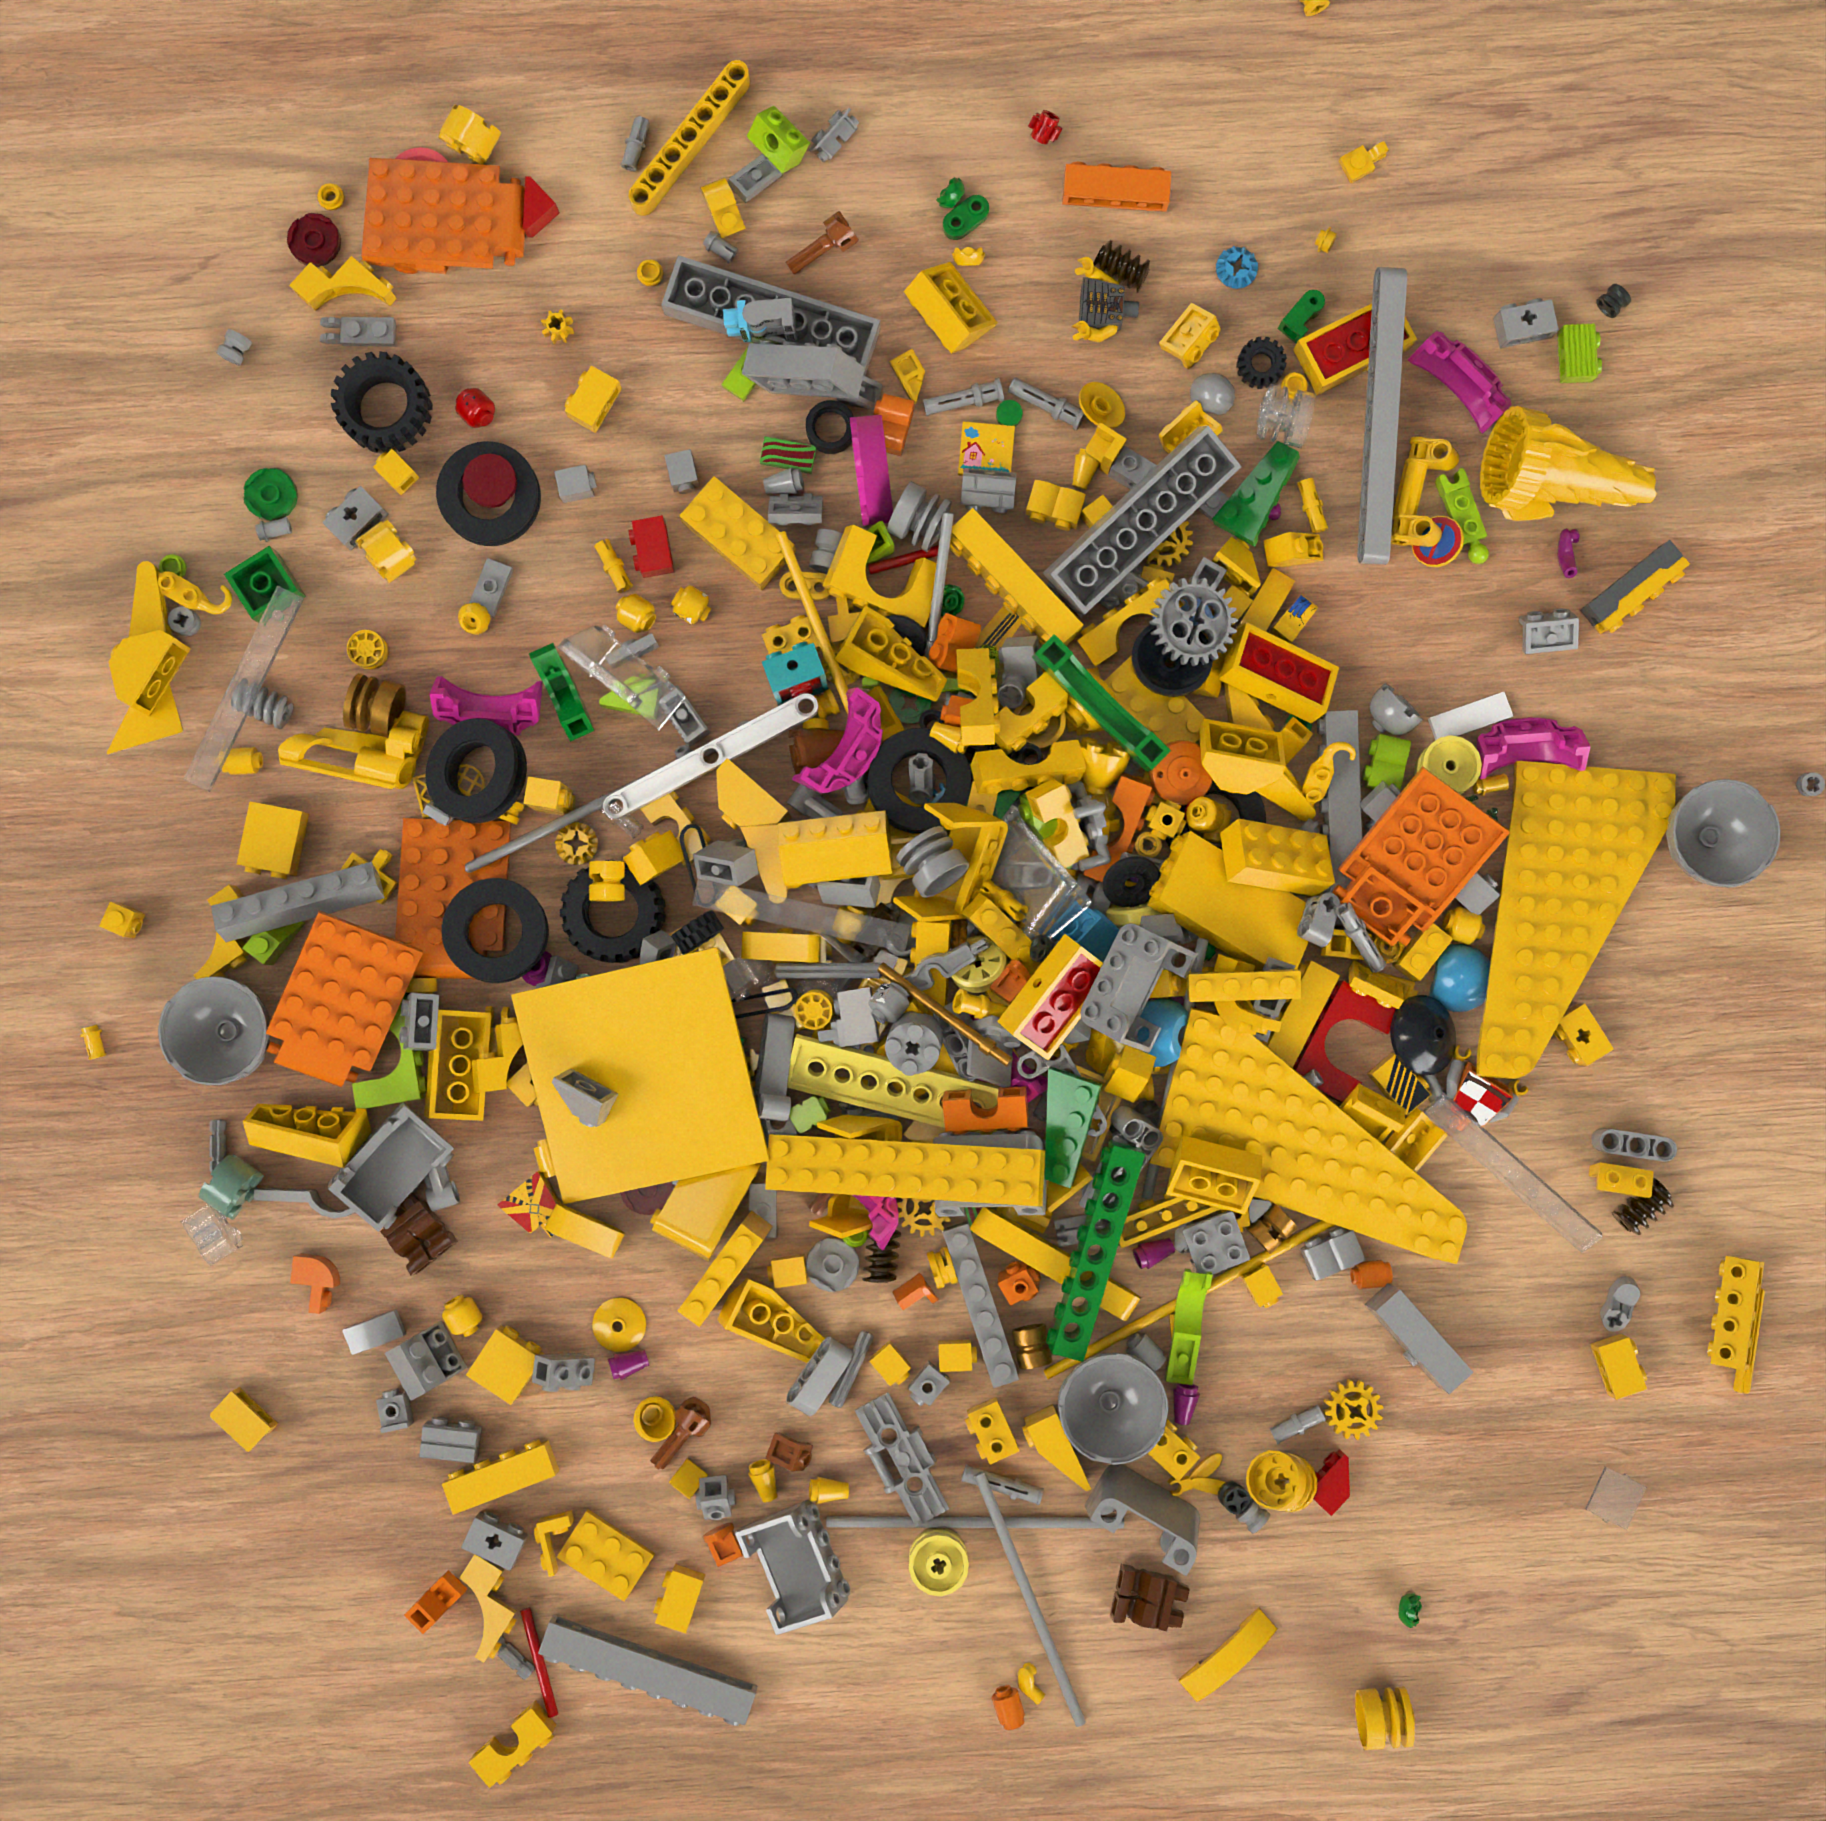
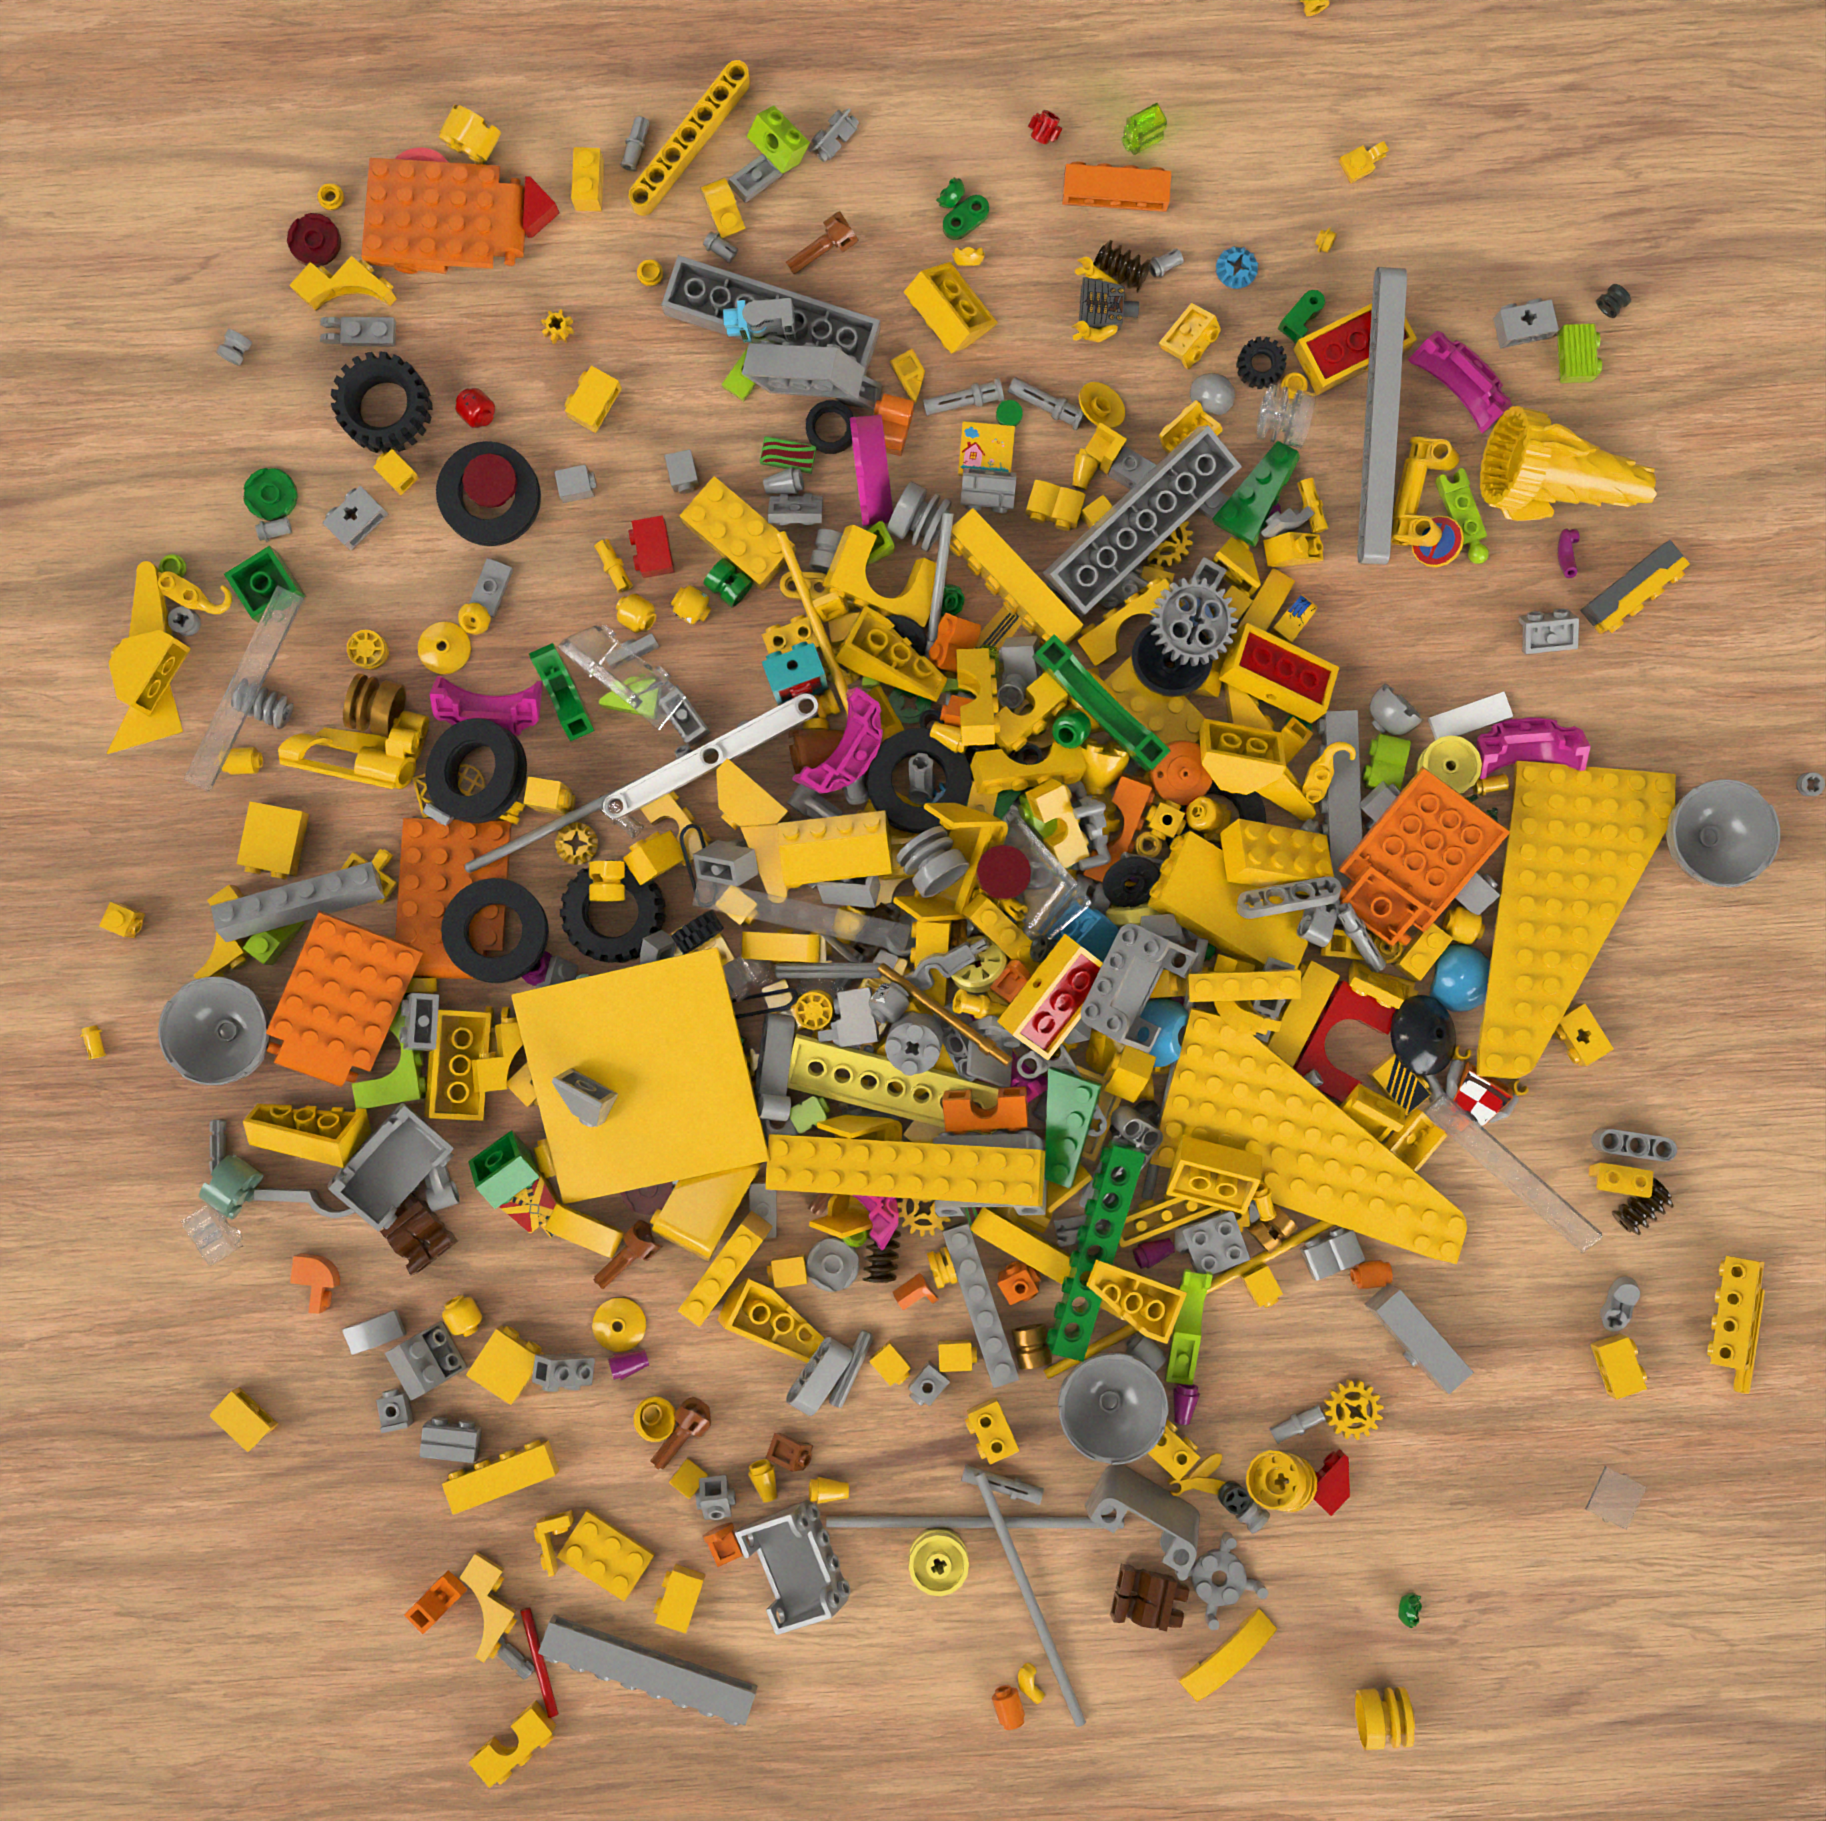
(385, 551): yellow brick -> none
(455, 654): none -> yellow dish
(481, 1536): light grey brick -> none
(503, 1169): none -> green brick
(587, 179): none -> yellow brick
(639, 1244): none -> dark orange piece
(719, 579): none -> green wheel
(830, 606): none -> yellow tile
(902, 560): red piece -> none
(908, 1455): light grey piece -> none
(1003, 872): none -> dark red tile
(1051, 1442): yellow slope -> none
(1071, 728): none -> green head
(1140, 1299): none -> yellow wedge
(1144, 129): none -> clear neon green brick
(1165, 262): none -> light grey pin
(1230, 1589): none -> light grey plate
(1264, 1203): none -> yellow pin
(1286, 521): none -> light grey slope
(1290, 901): none -> light grey beam

